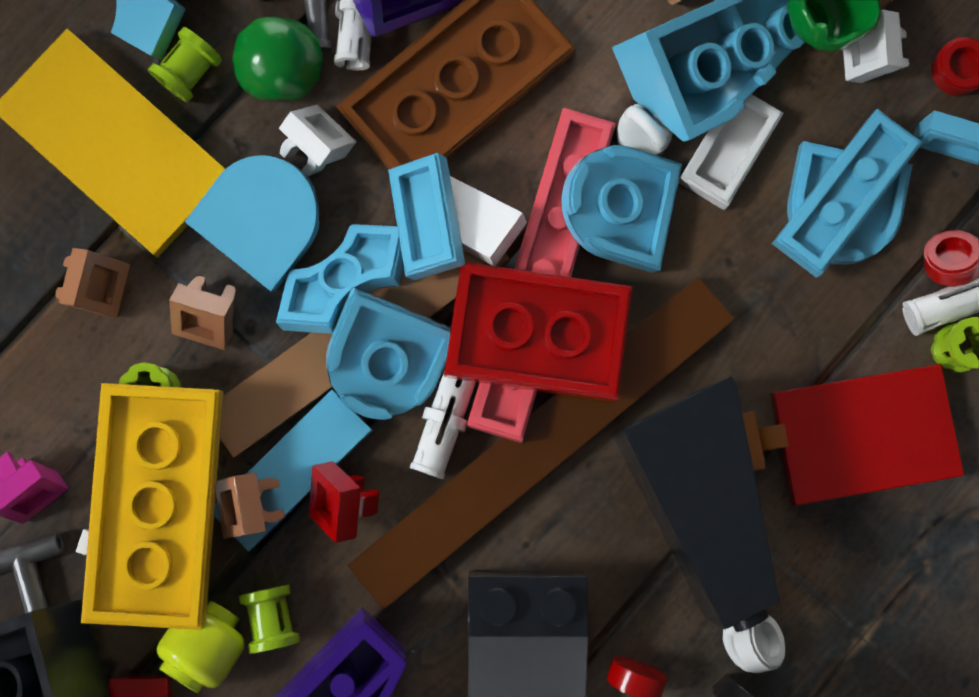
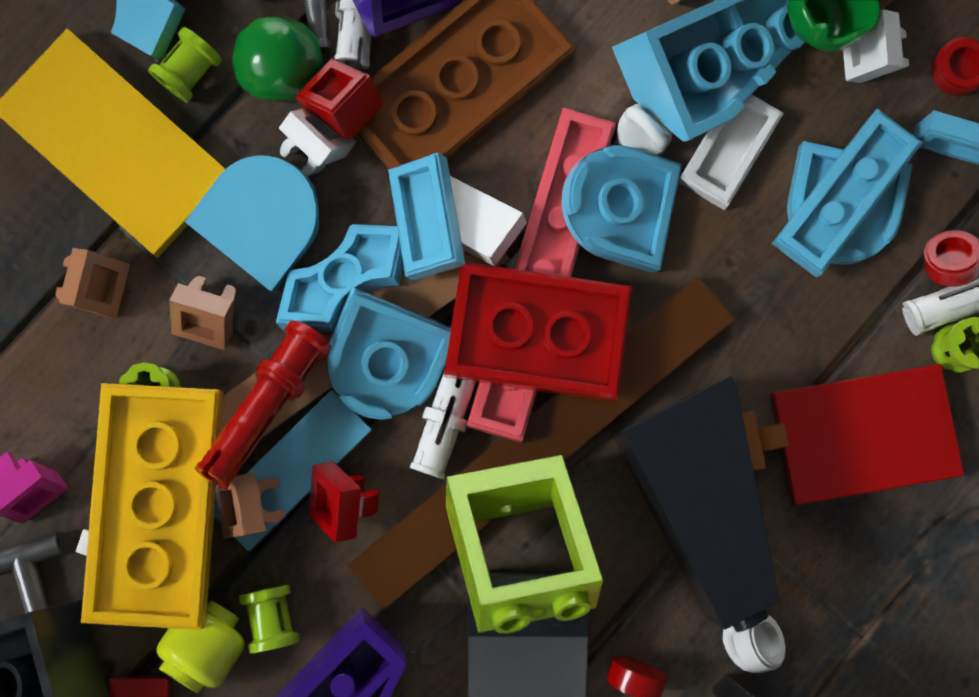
(278, 381): none -> red pin
(341, 98): none -> red slope
(509, 492): none -> lime window

